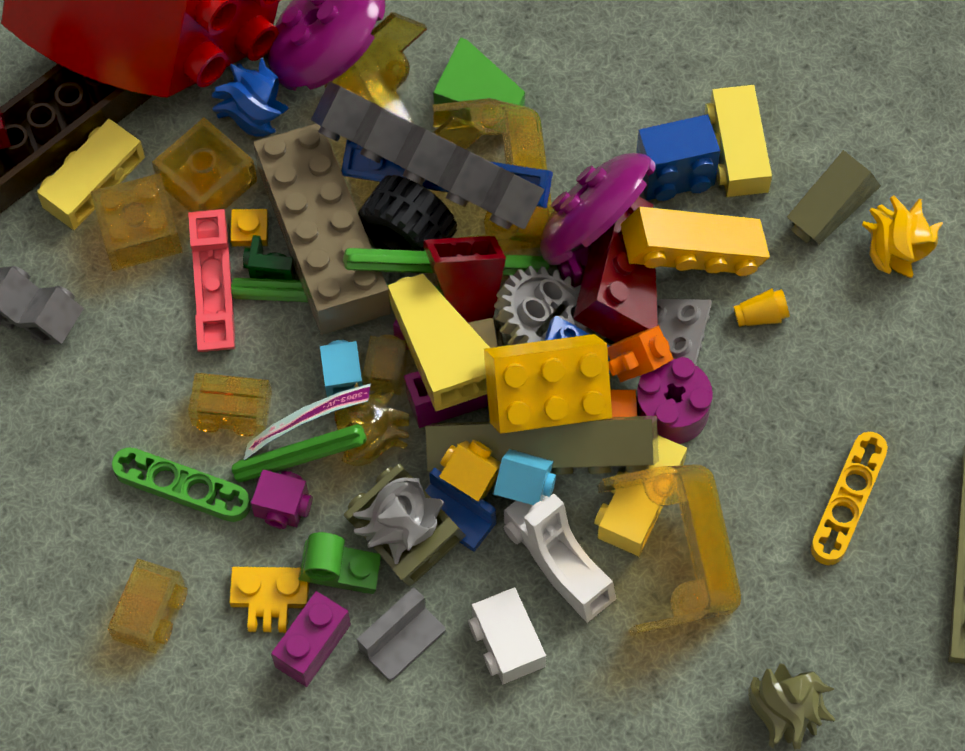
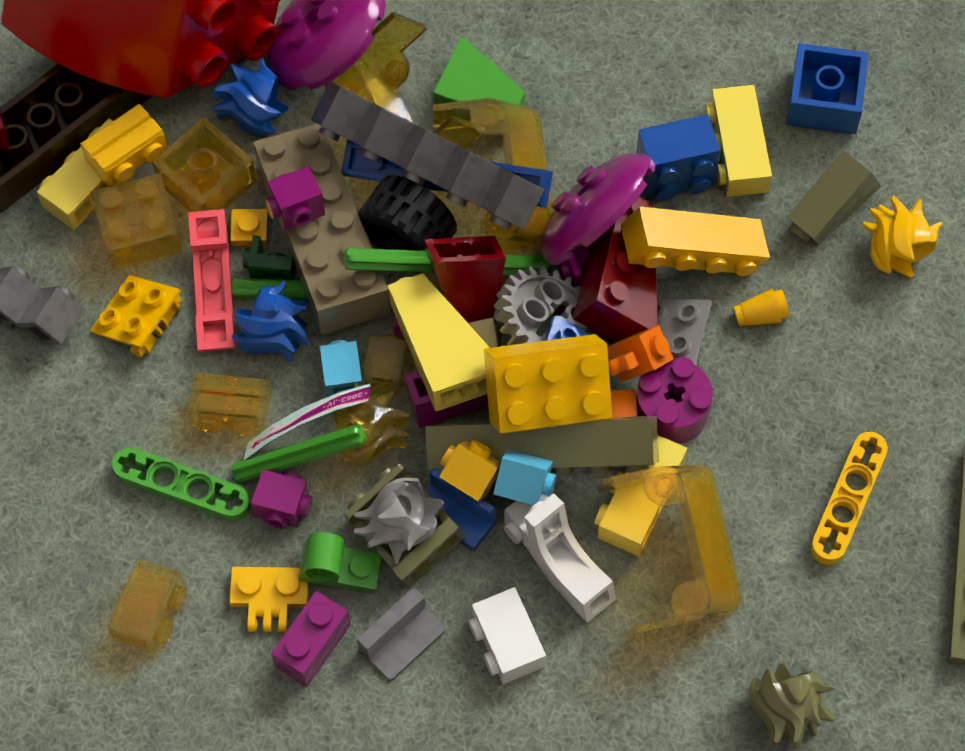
(124, 146): none -> yellow brick
(137, 312): none -> yellow hinge
(272, 324): none -> blue hair
(295, 198): none -> magenta brick
(827, 88): none -> blue brick

